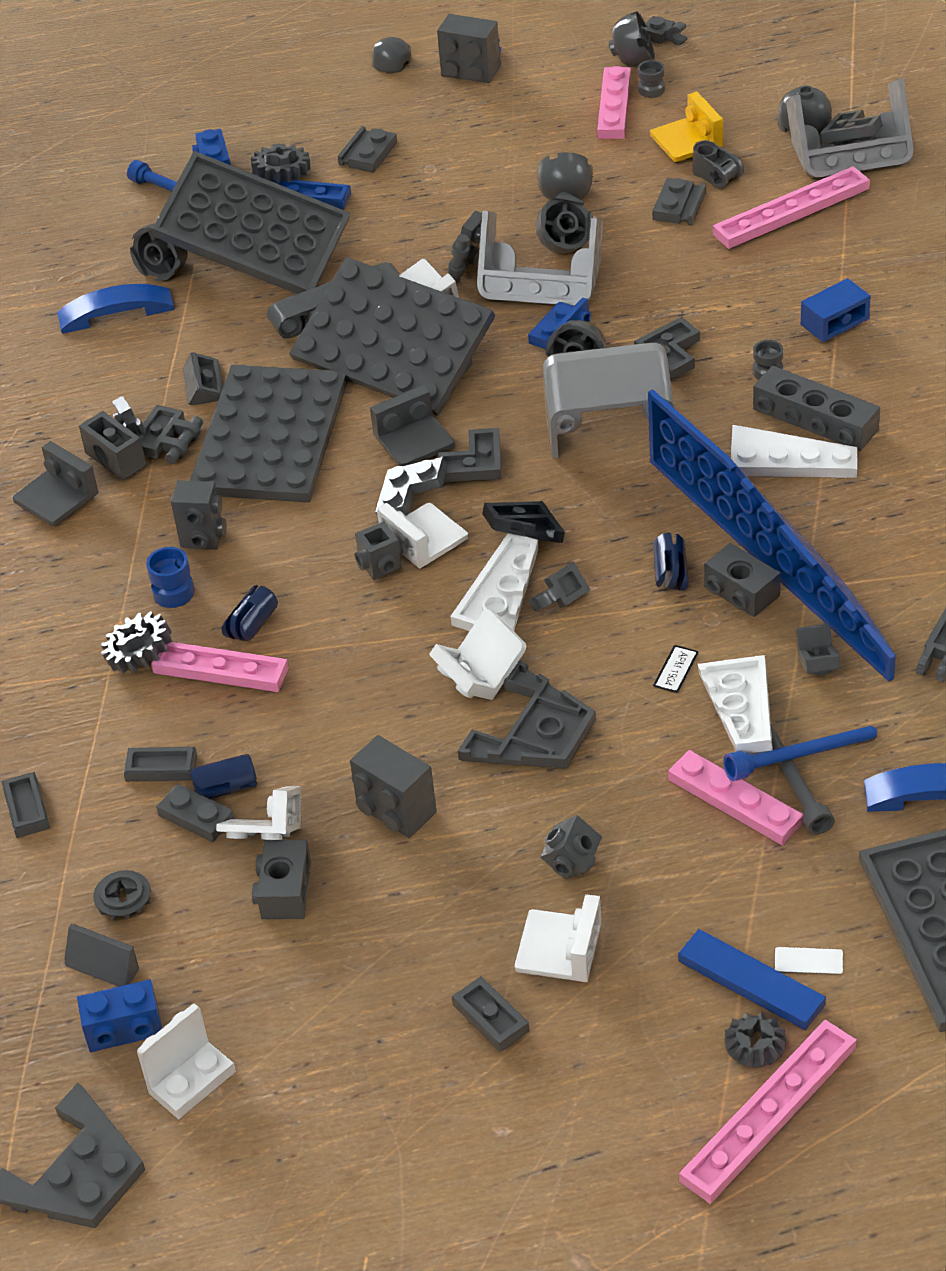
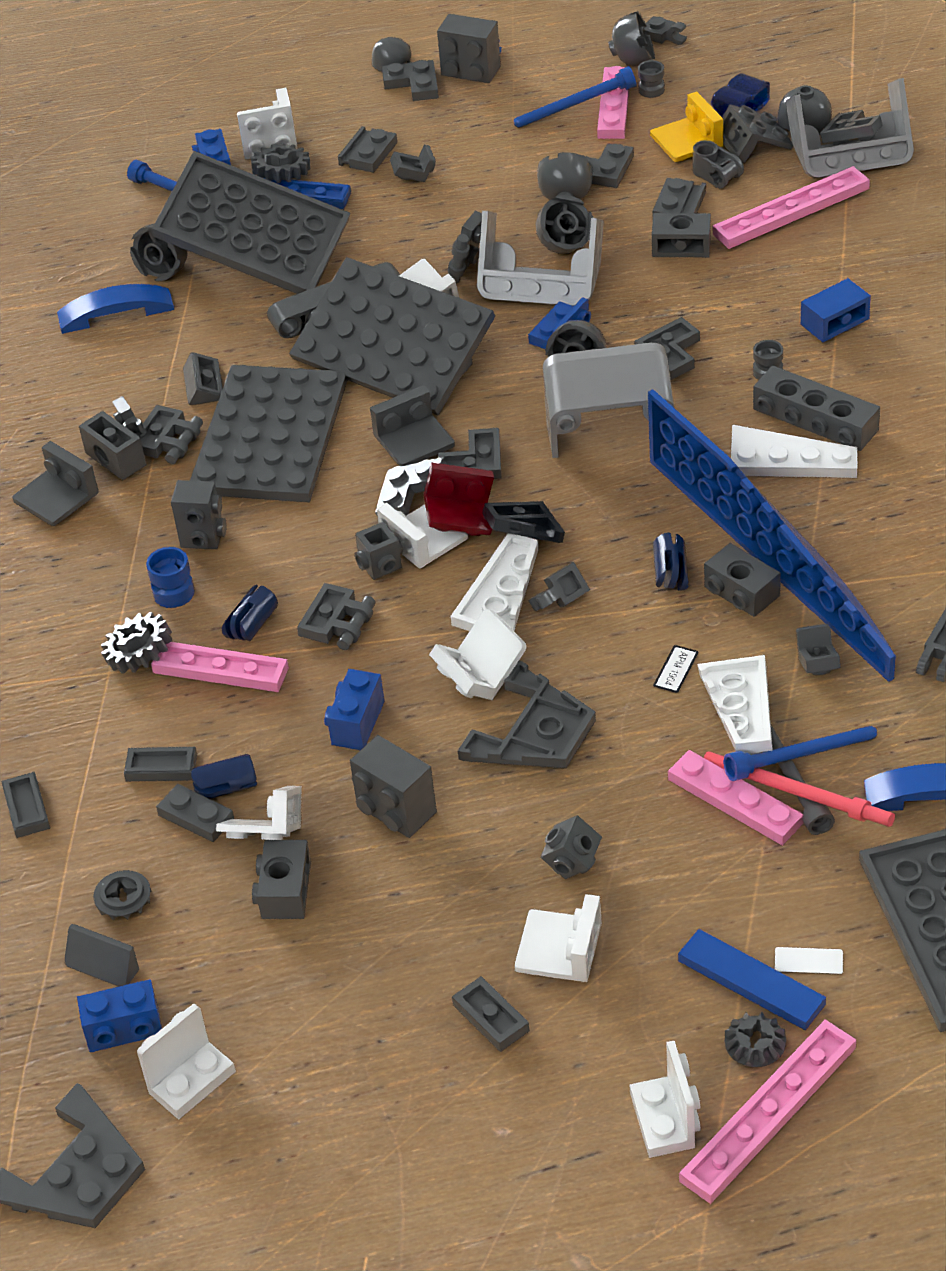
(267, 125): none -> white bracket
(327, 612): none -> dark grey plate
(355, 709): none -> blue brick
(413, 167): none -> dark grey bracket
(417, 75): none -> dark grey plate
(457, 497): none -> dark red bracket
(611, 165): none -> dark grey plate
(622, 80): none -> blue piece
(668, 1107): none -> white bracket
(681, 235): none -> dark grey brick
(741, 91): none -> clear blue brick
(746, 127): none -> dark grey bracket
(856, 807): none -> coral bar

